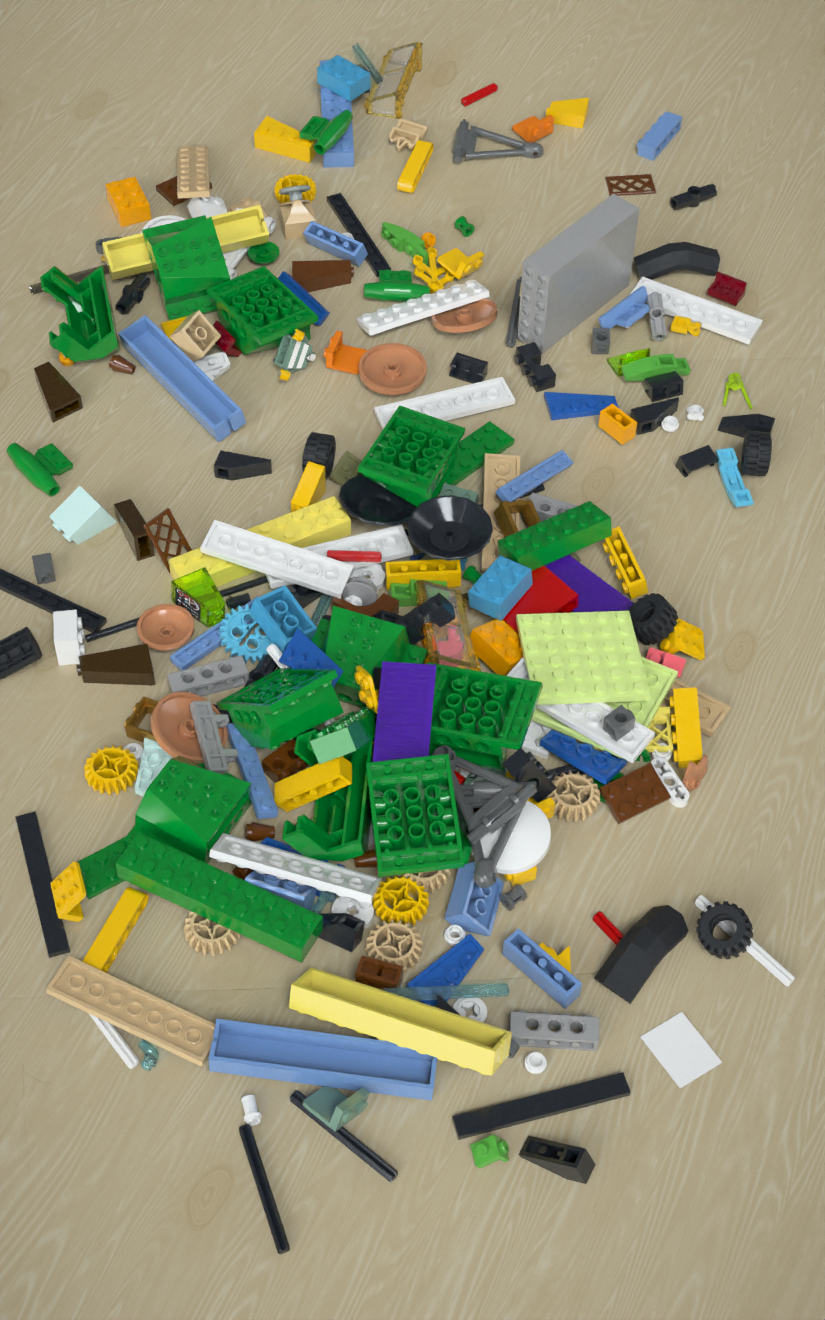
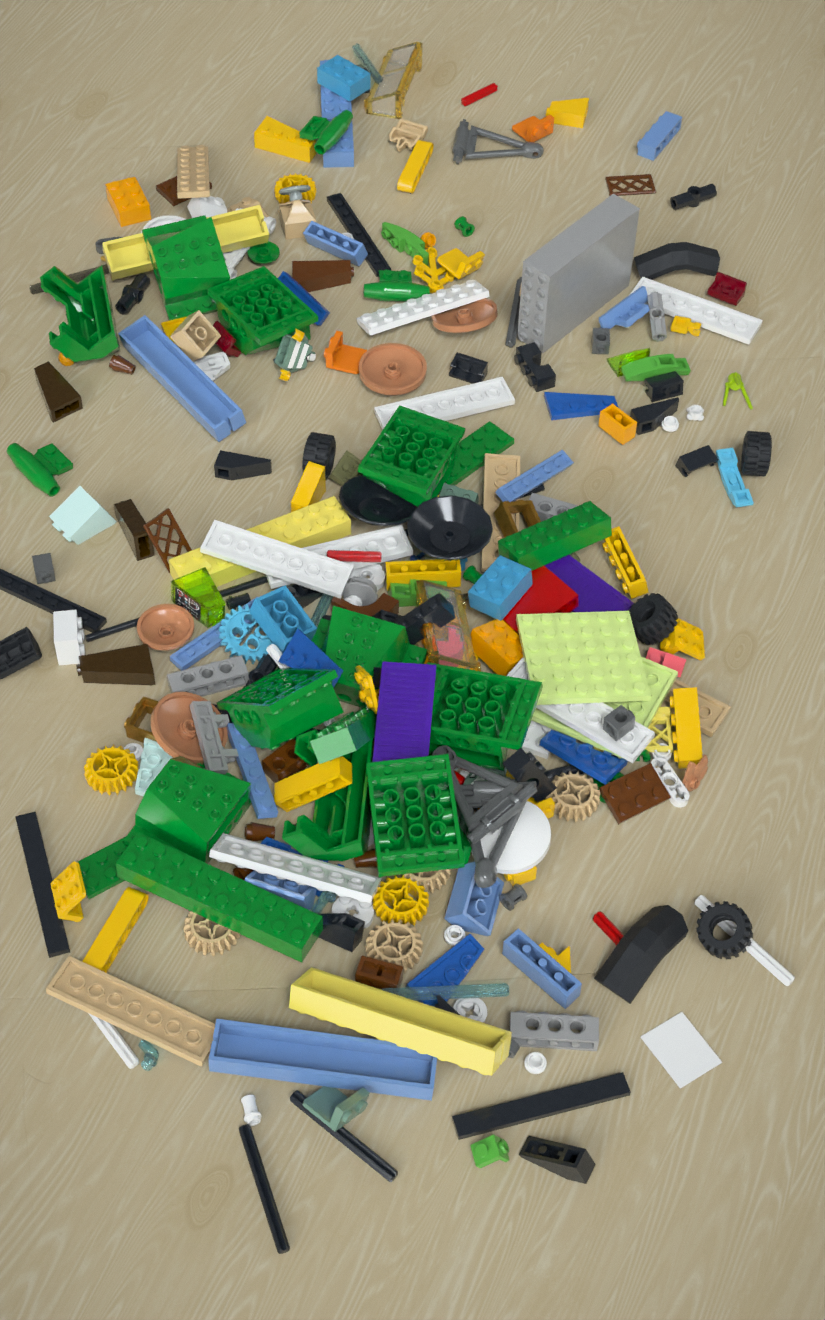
(740, 424): black slope -> none

